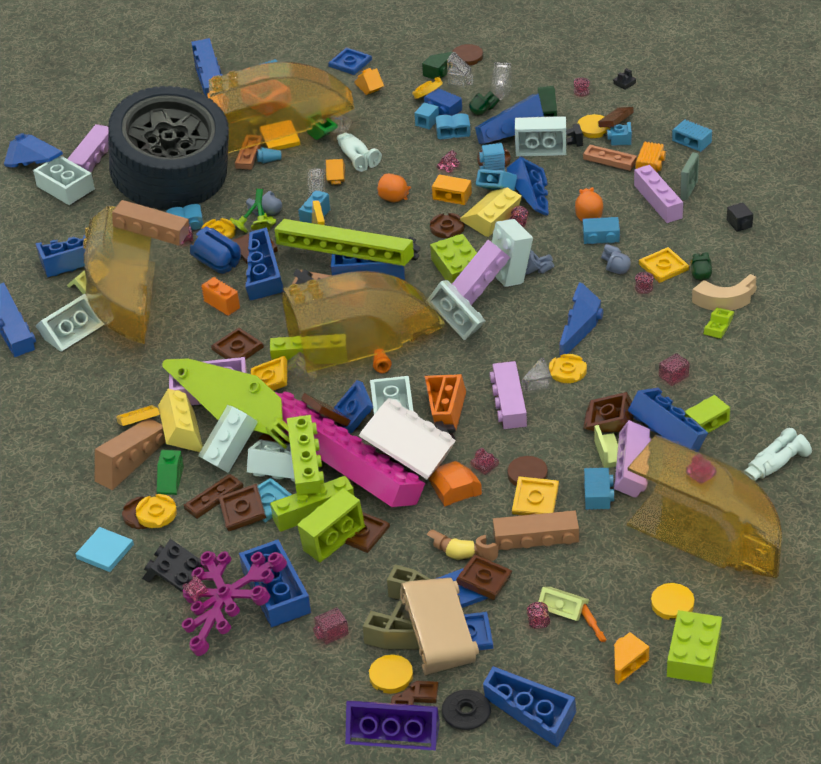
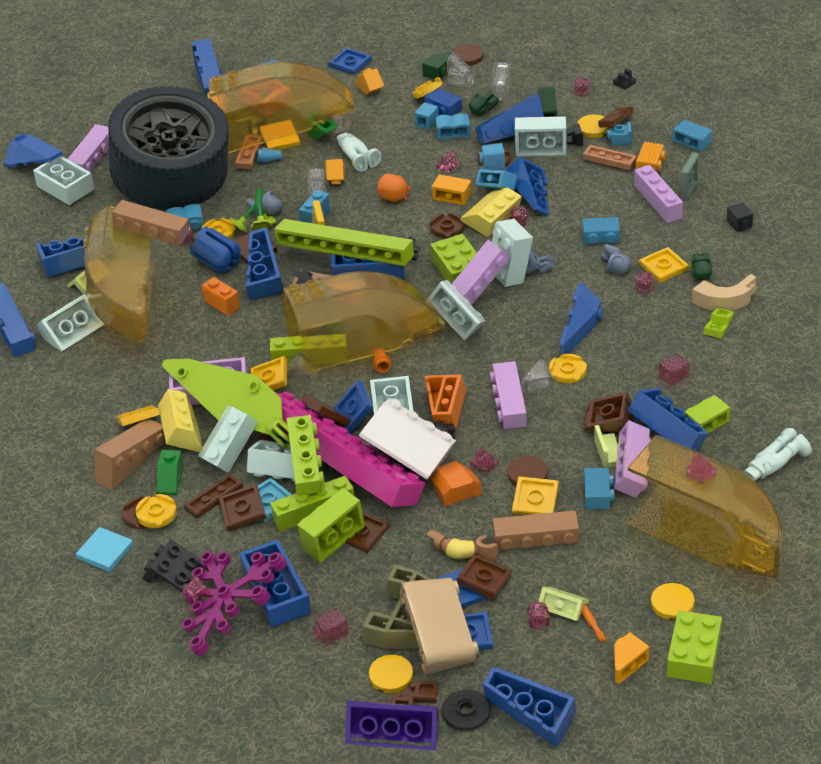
(237, 345): reddish brown tile -> none
(588, 204): orange helmet -> none

